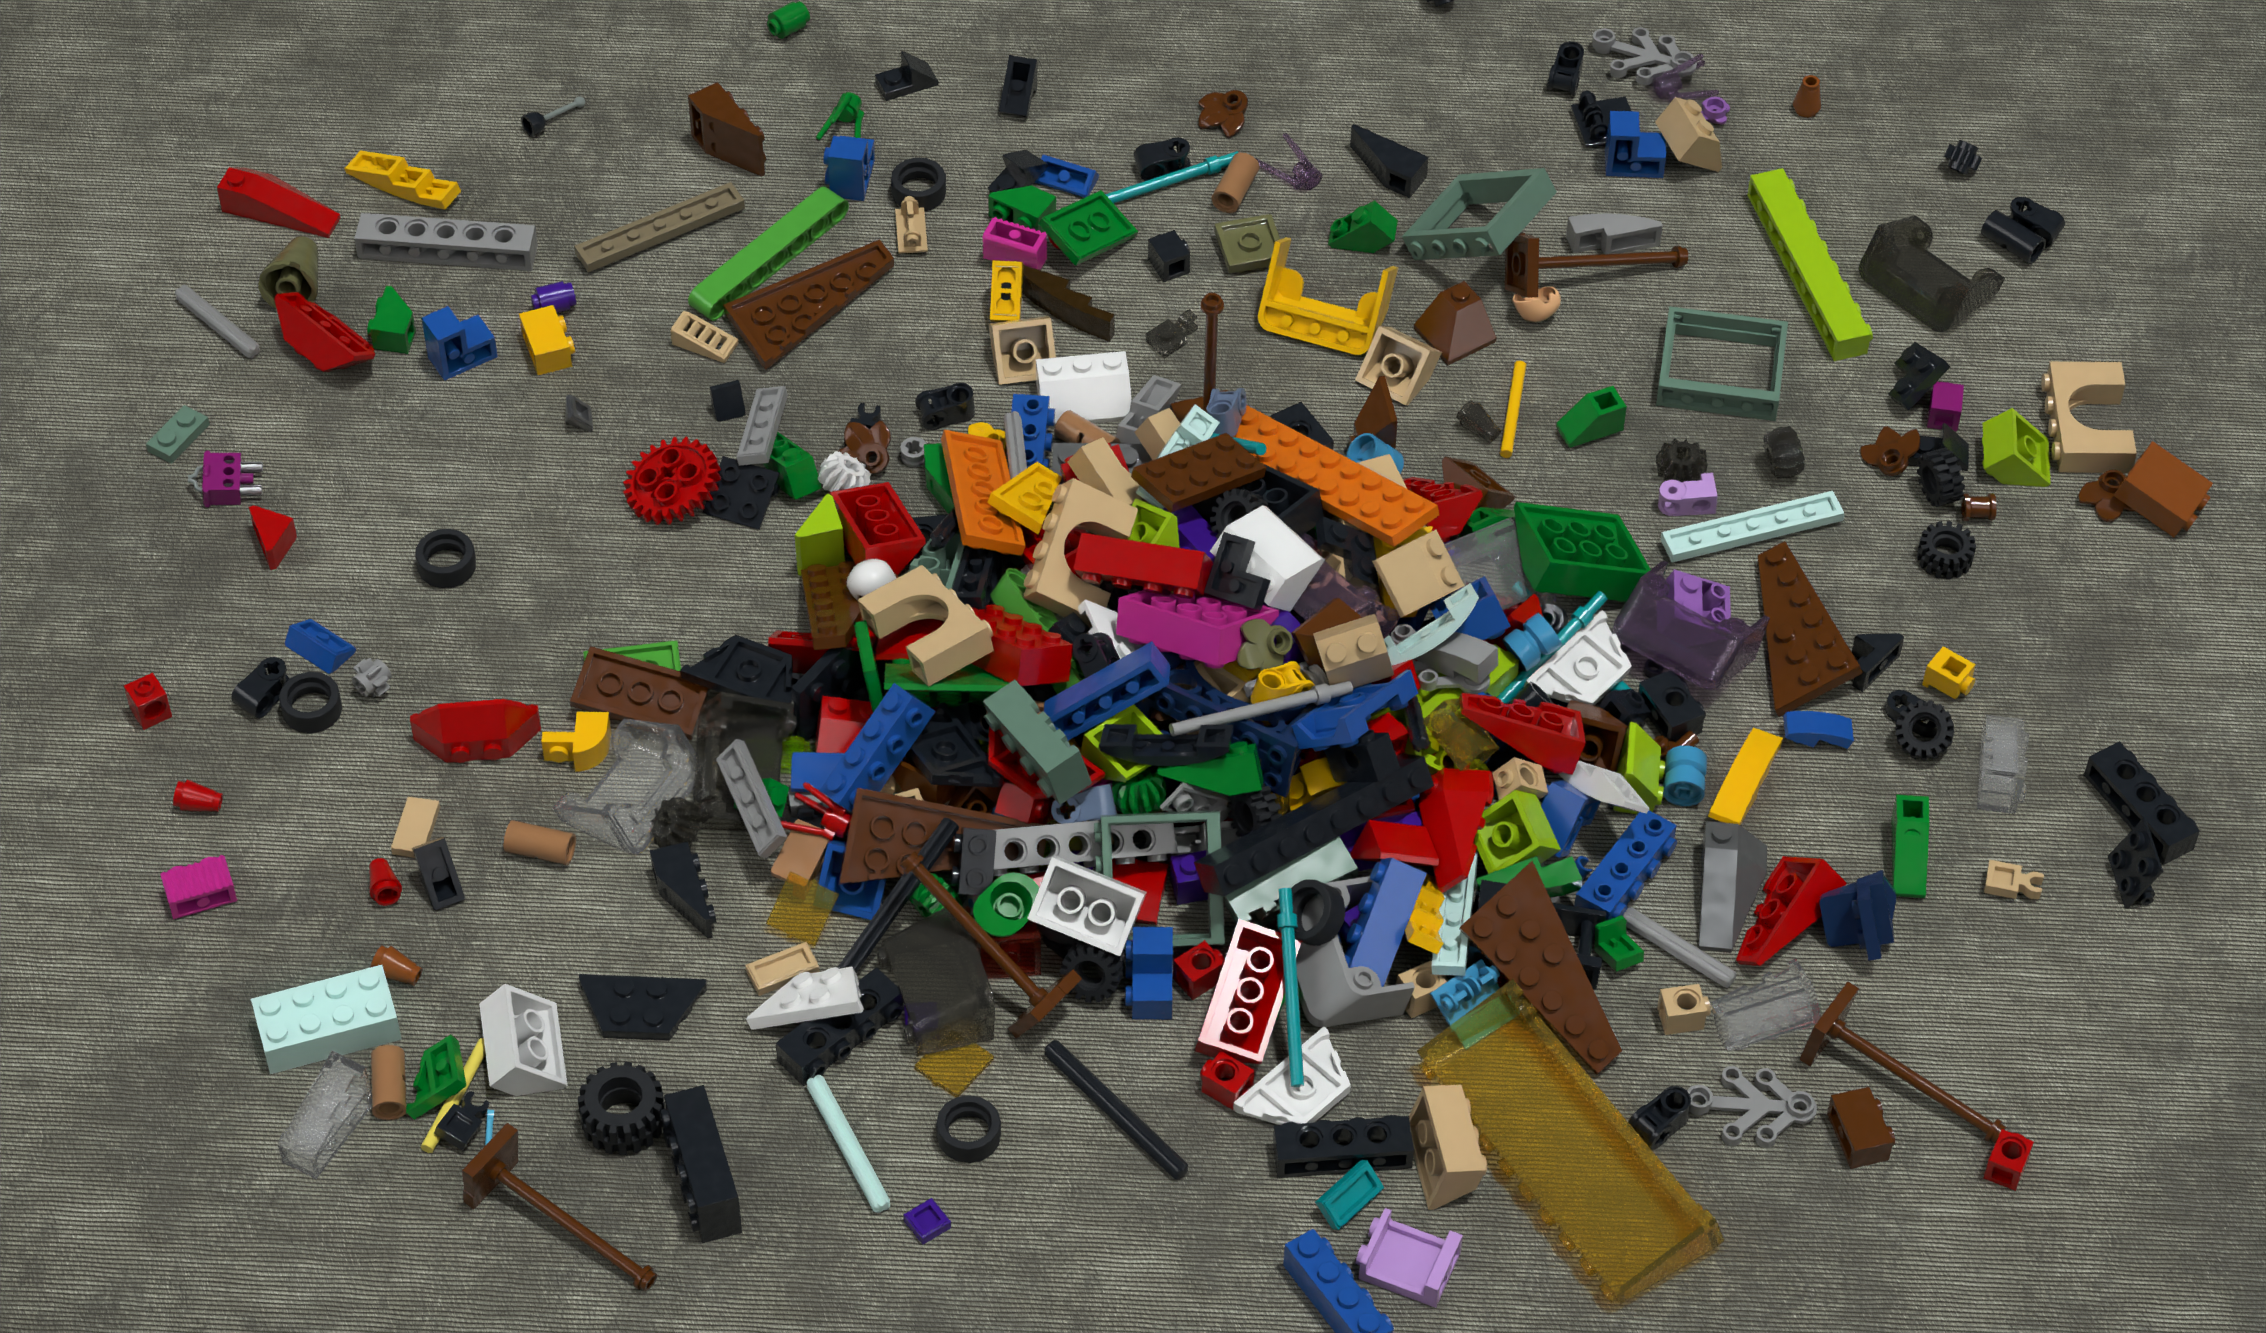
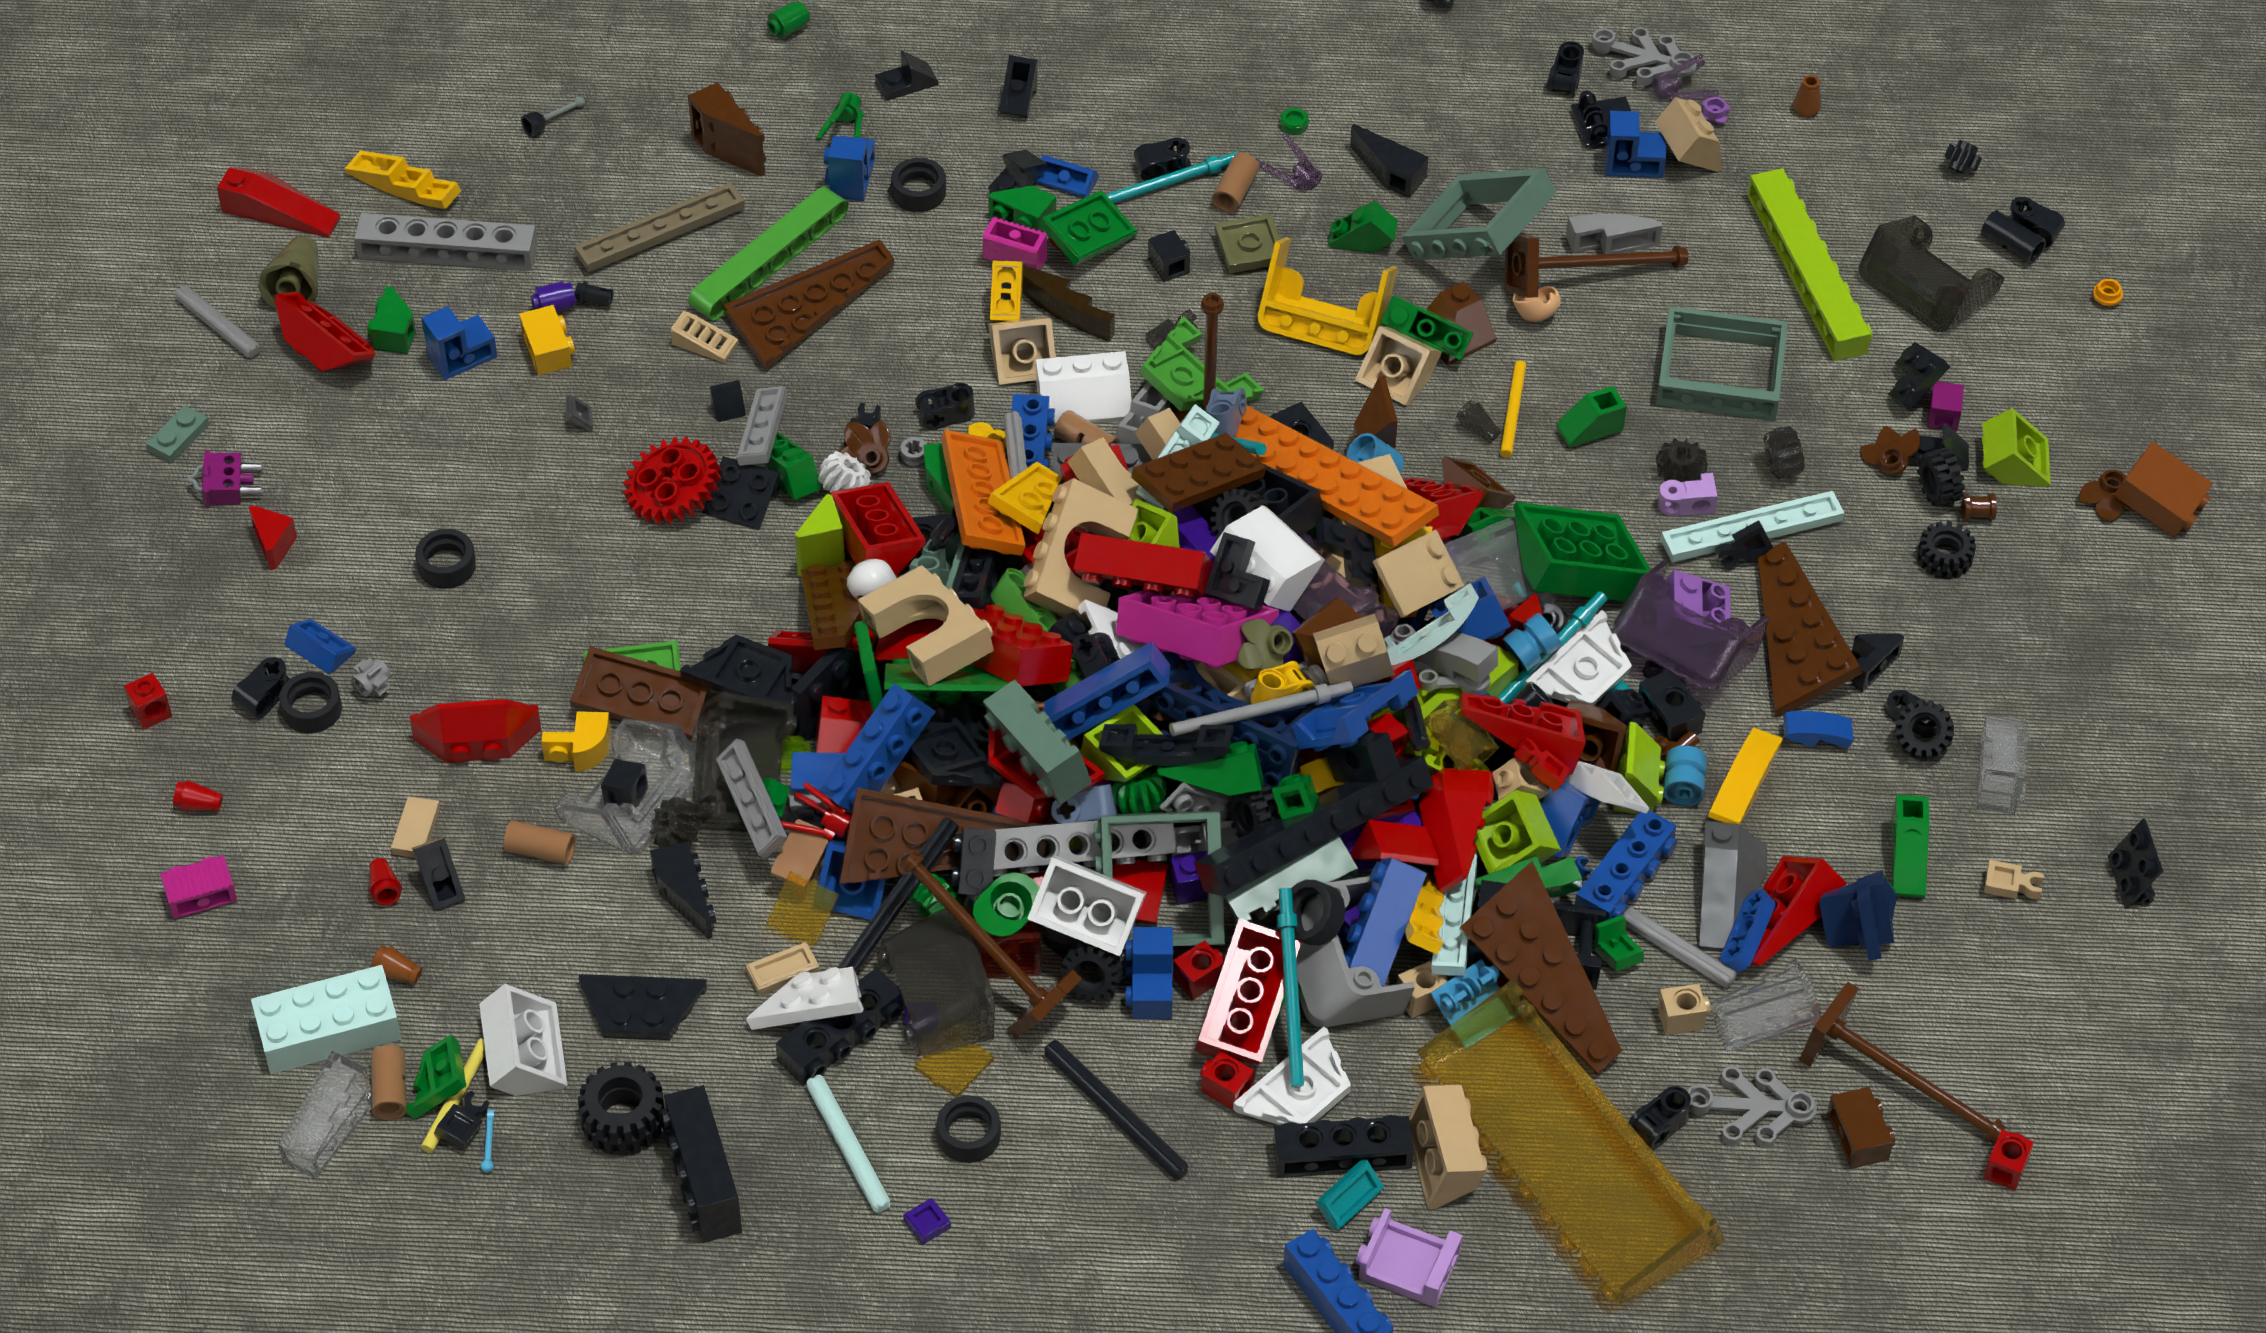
(494, 1166): reddish brown tile -> none
(594, 294): none -> black pin
(625, 783): none -> black brick
(911, 227): tan hinge -> none
(1181, 375): none -> bright green wing
(1220, 112): reddish brown plate -> none
(1294, 121): none -> green tile
(1295, 795): none -> green brick
(1426, 326): none -> green slope
(1544, 765): none -> red plate
(1748, 543): none -> black plate
(1748, 930): none -> blue beam
(1950, 673): yellow brick -> none
(2075, 445): tan arch -> none
(2108, 292): none -> light orange plate
(2138, 796): black brick -> none

